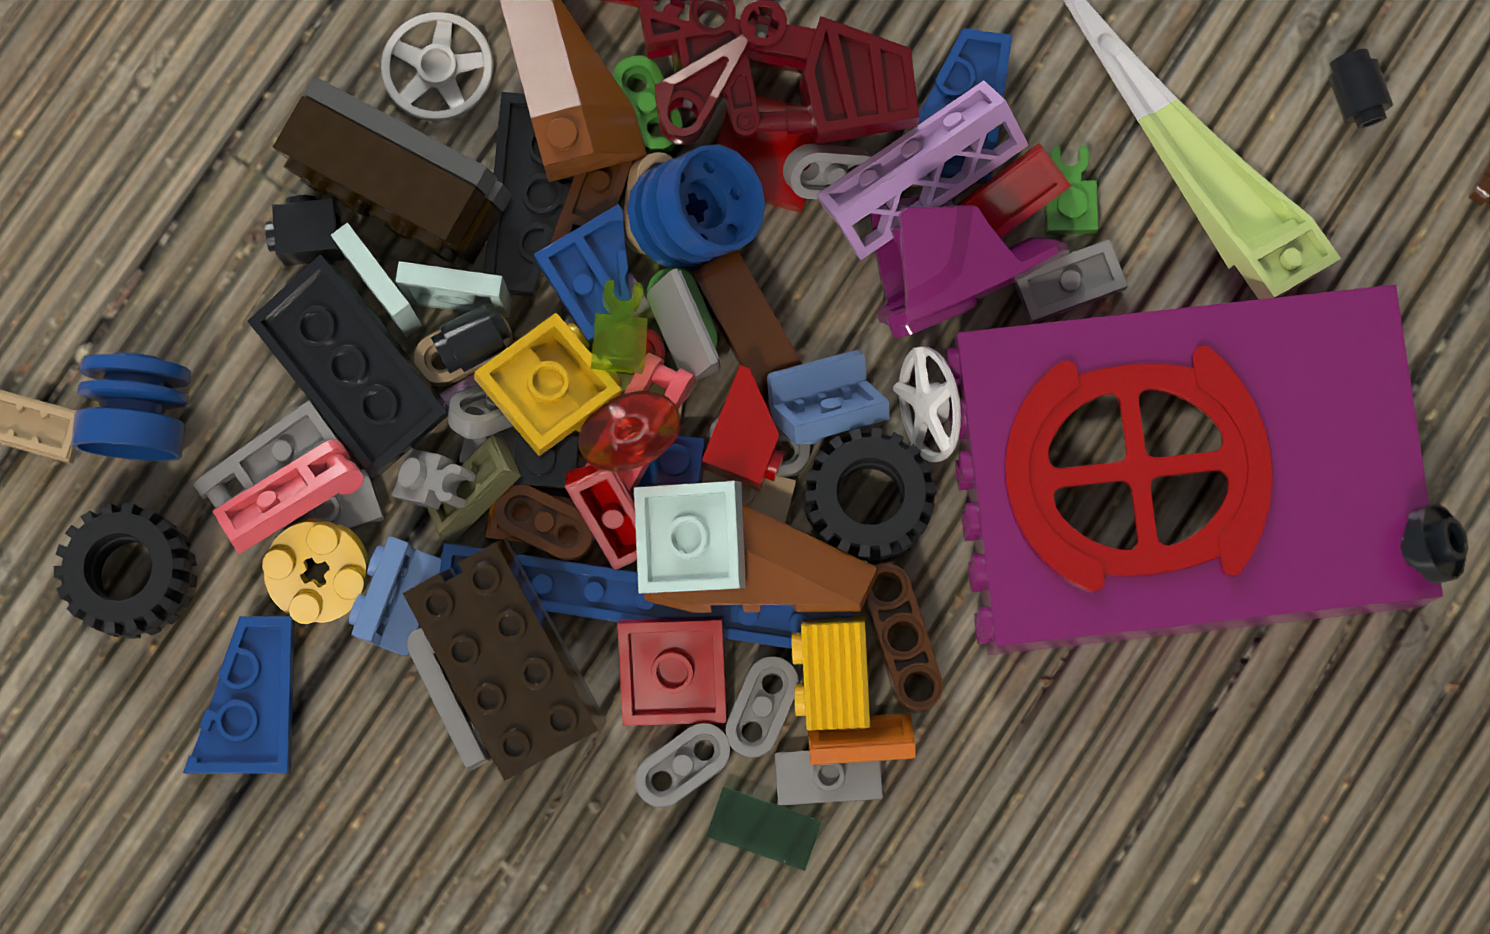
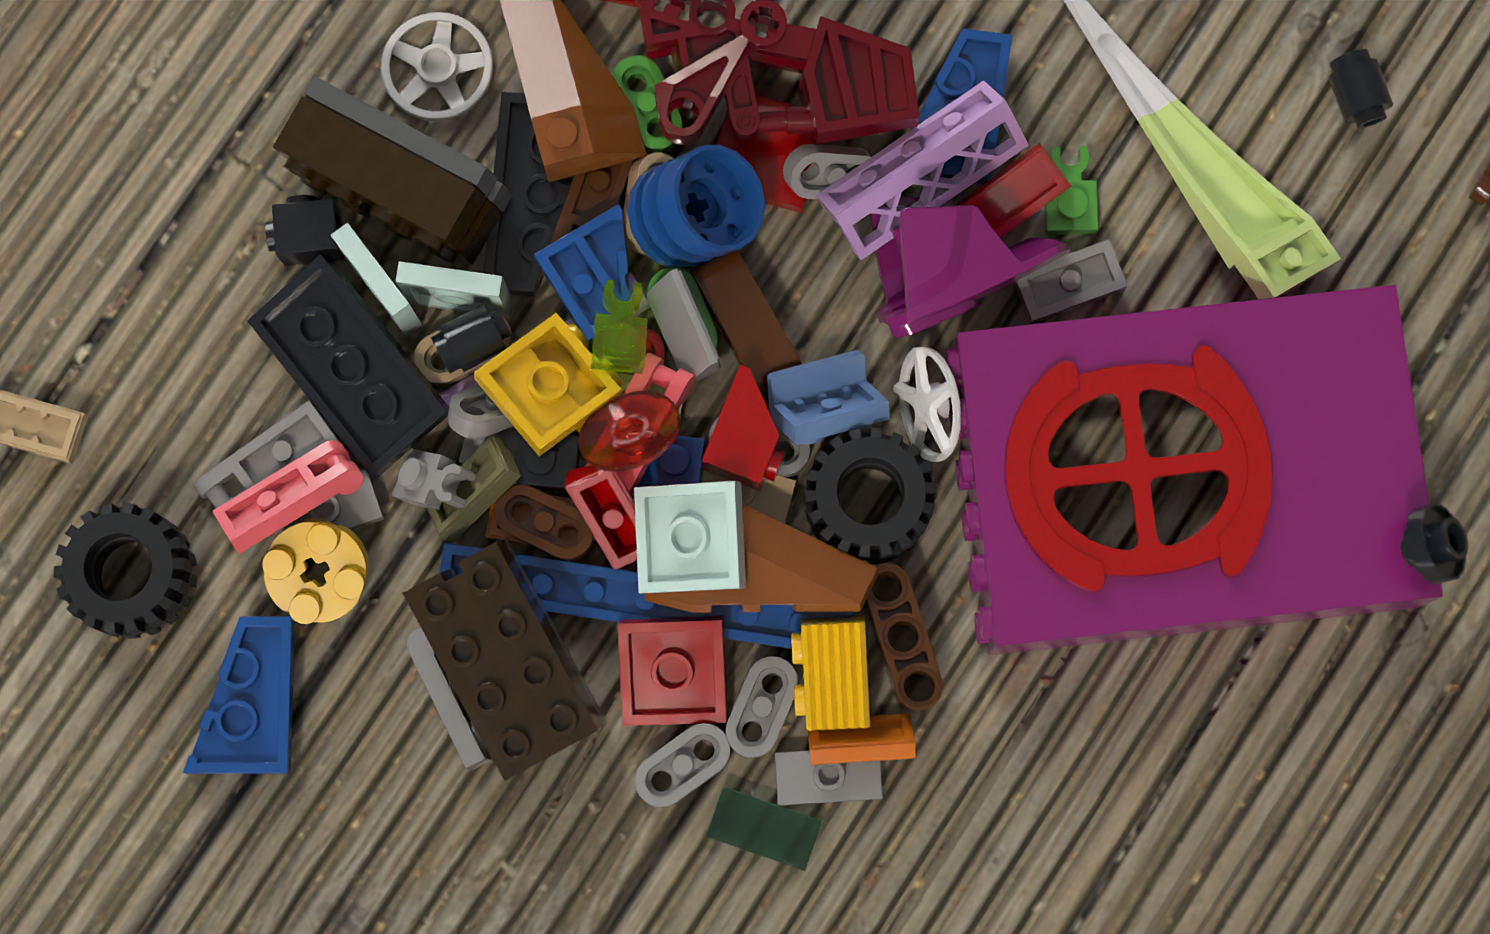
(132, 400): blue wheel -> none
(384, 614): medium blue bracket -> none

